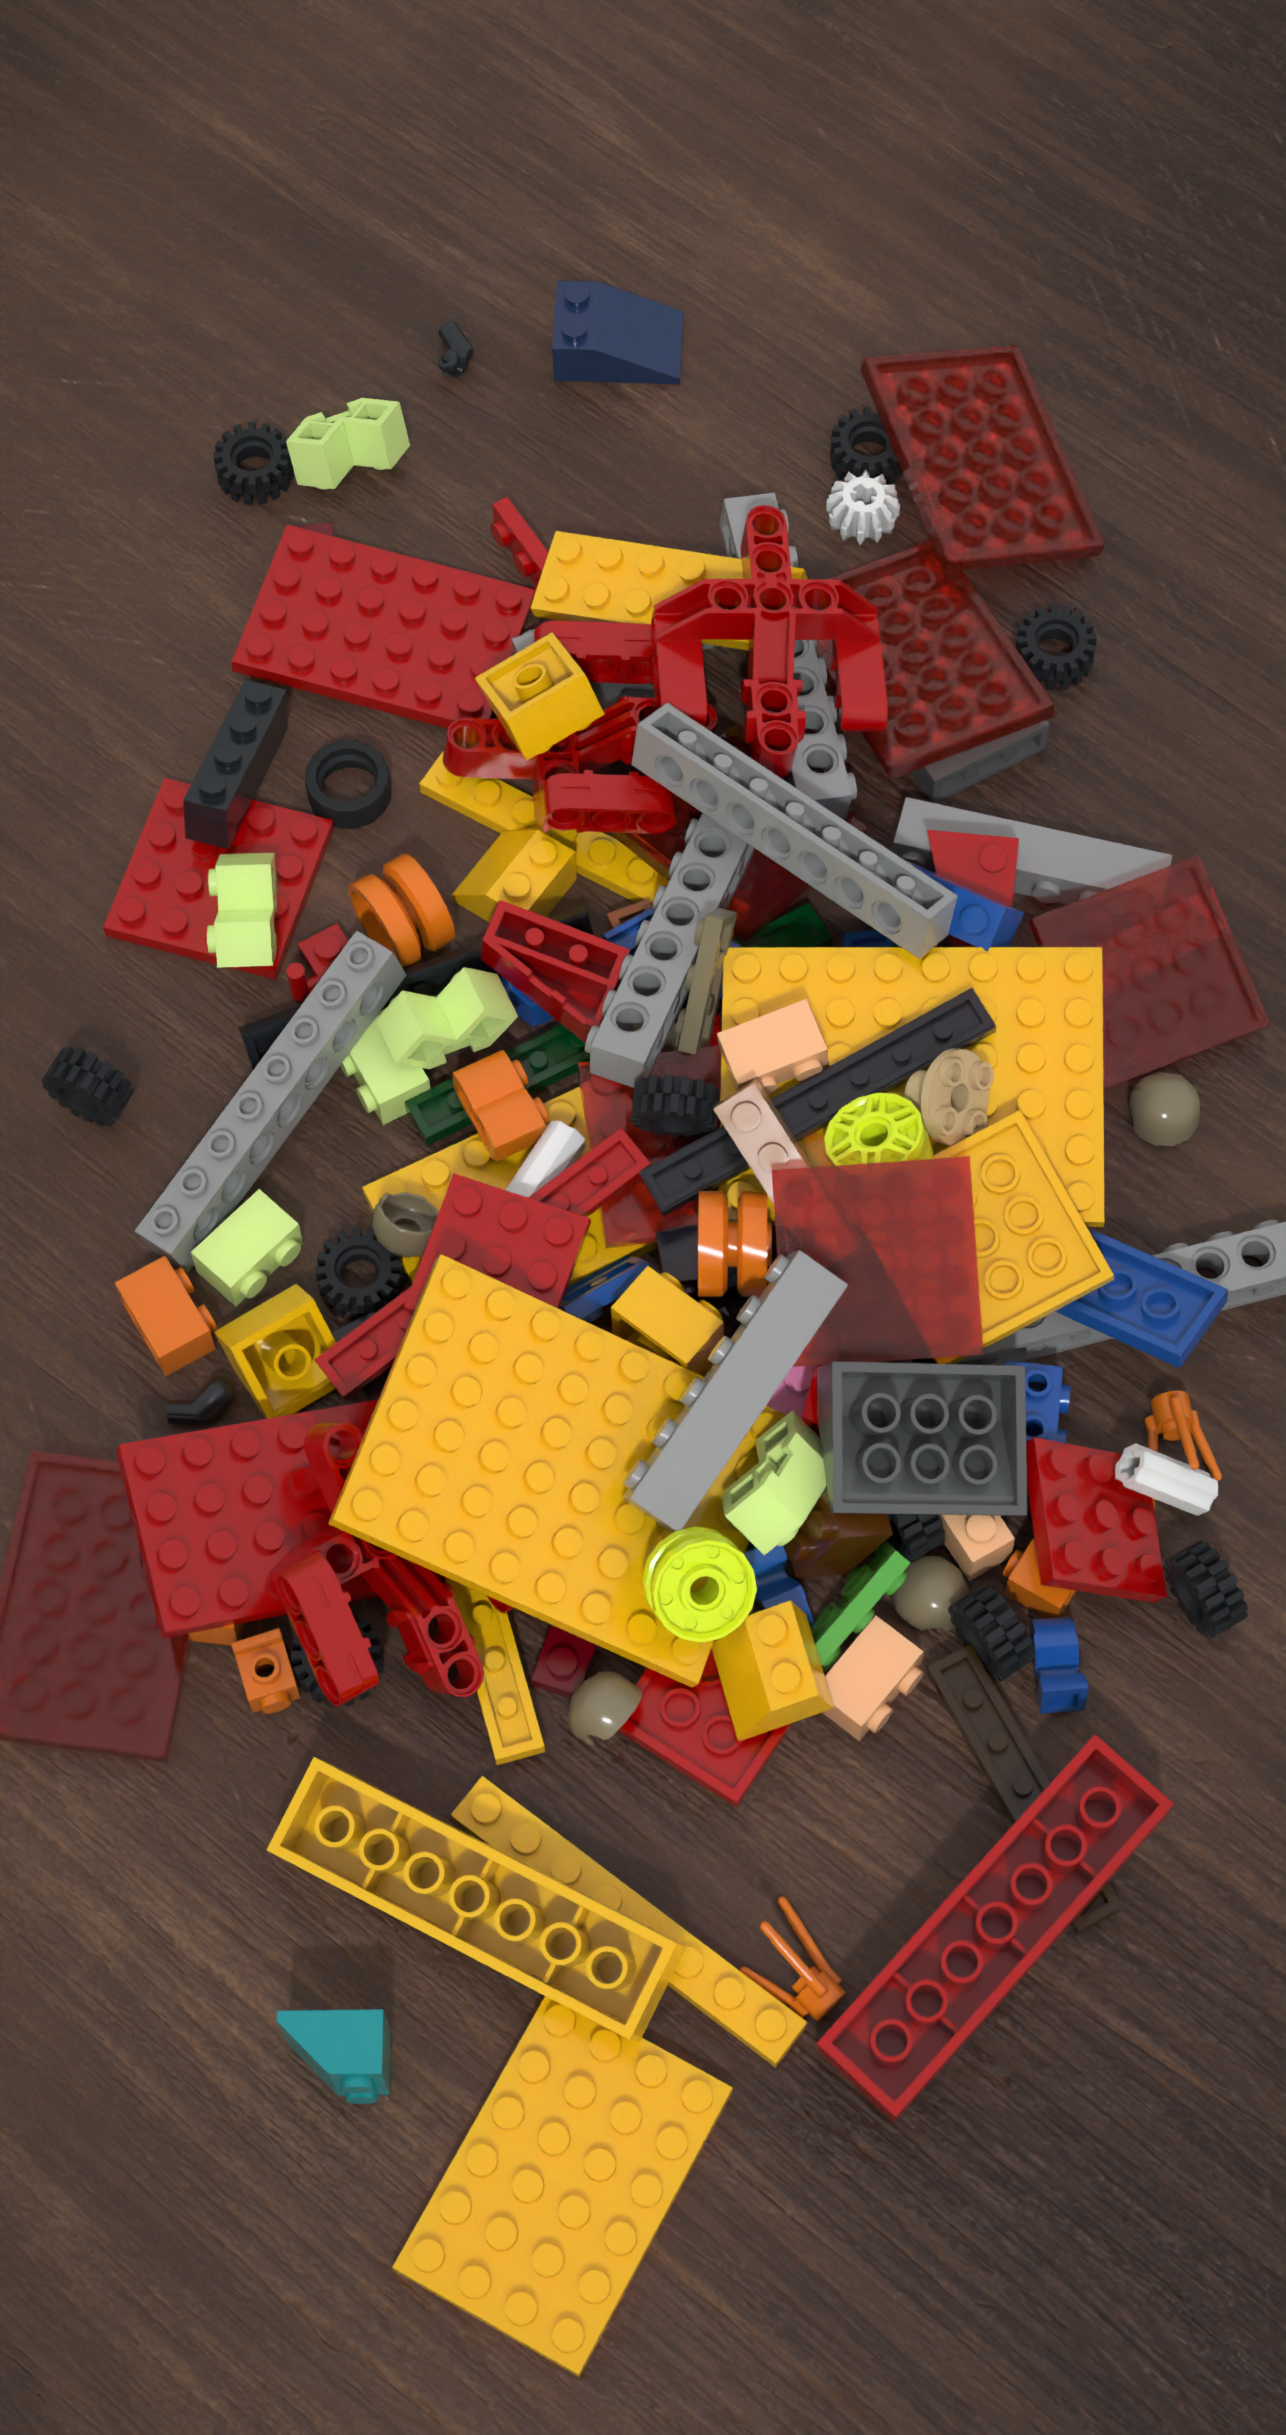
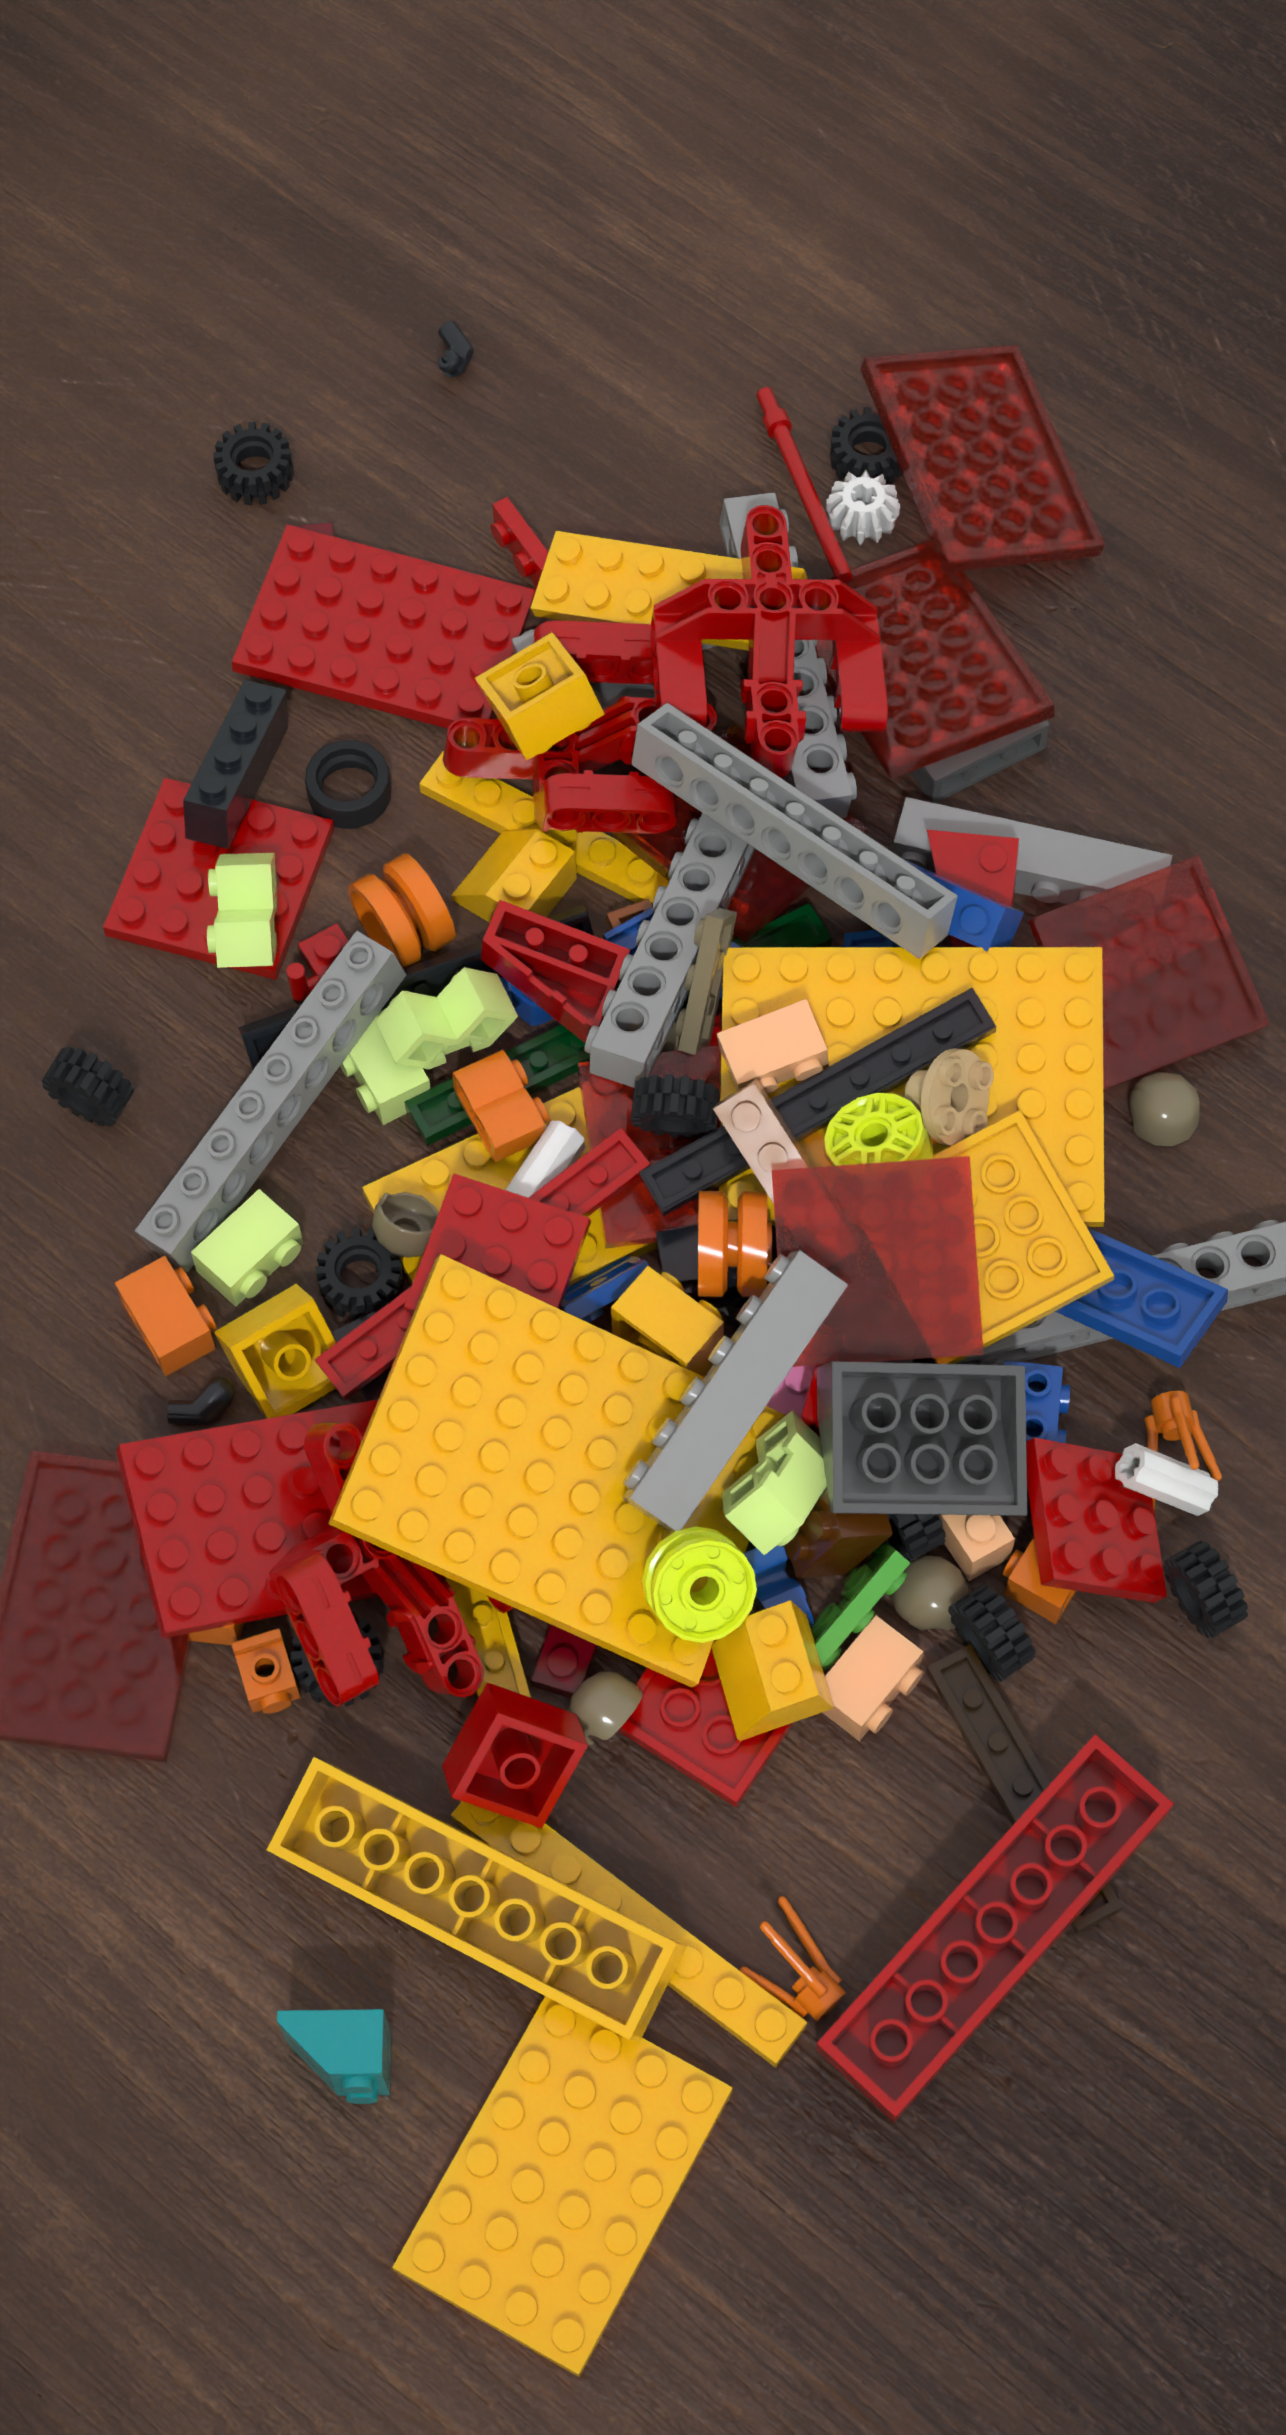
(365, 435): yellowish green brick -> none
(514, 1755): none -> red brick
(614, 336): dark blue slope -> none
(779, 427): none -> red bar
(1057, 1665): blue leg -> none
(1061, 627): black tyre -> none

